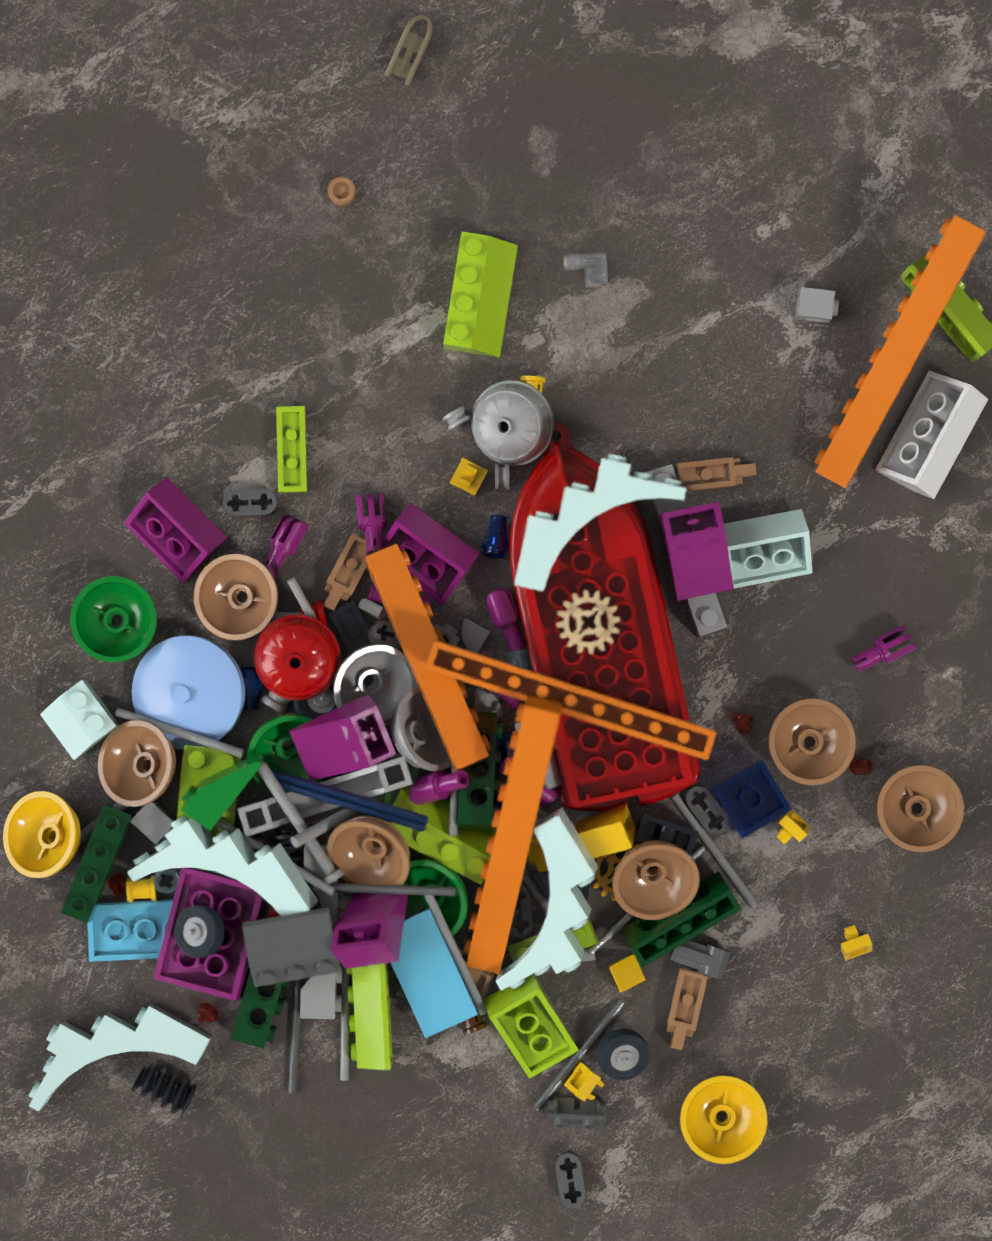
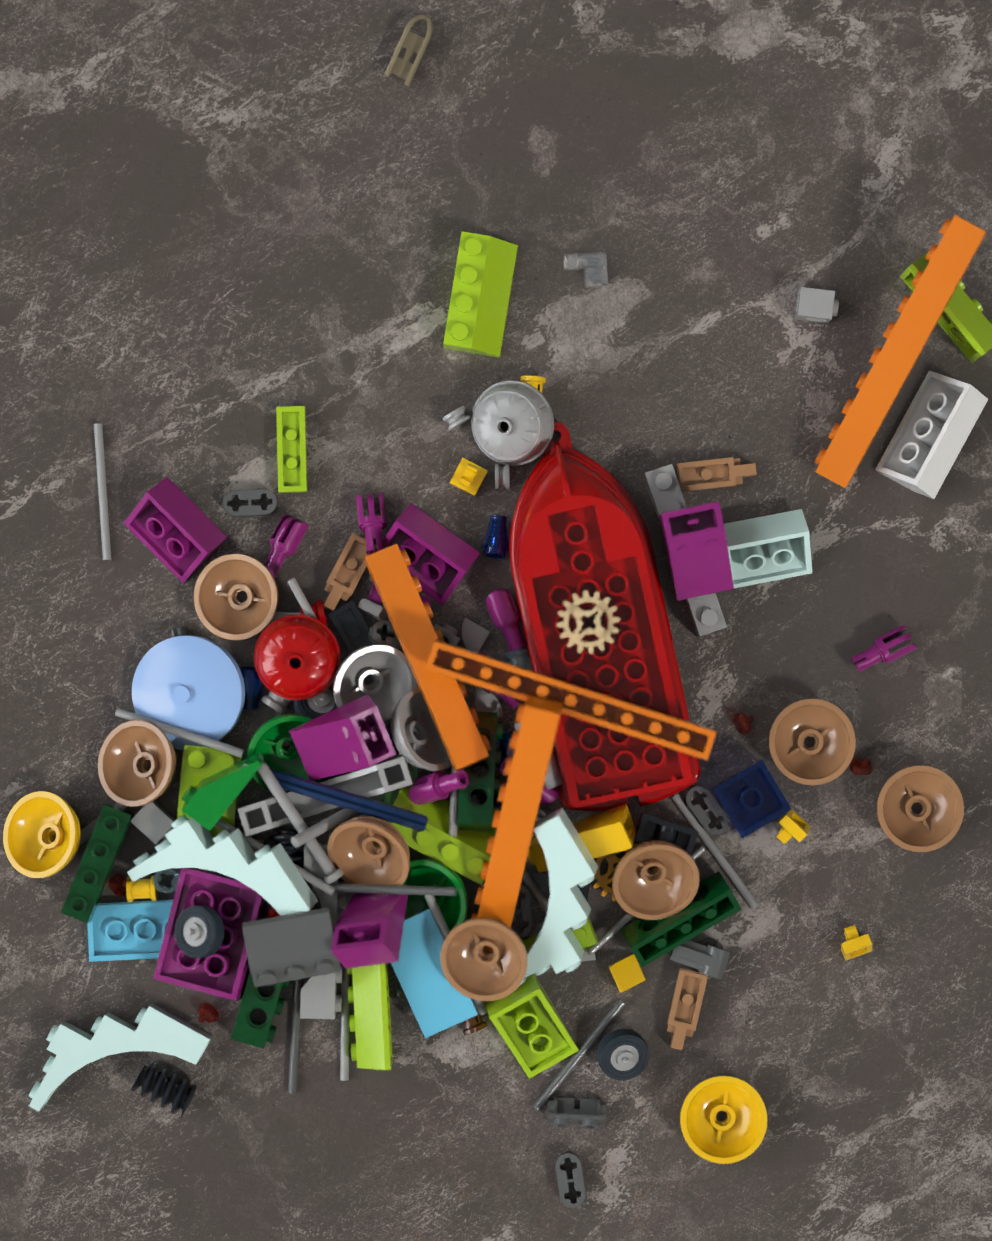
(79, 719): light aqua slope -> none
(93, 617): green hat -> none
(102, 491): none -> light grey axle
(341, 191): medium nougat tile -> none
(483, 973): none -> medium nougat hat
(583, 1082): yellow tile -> none
(613, 487): light aqua arch -> none

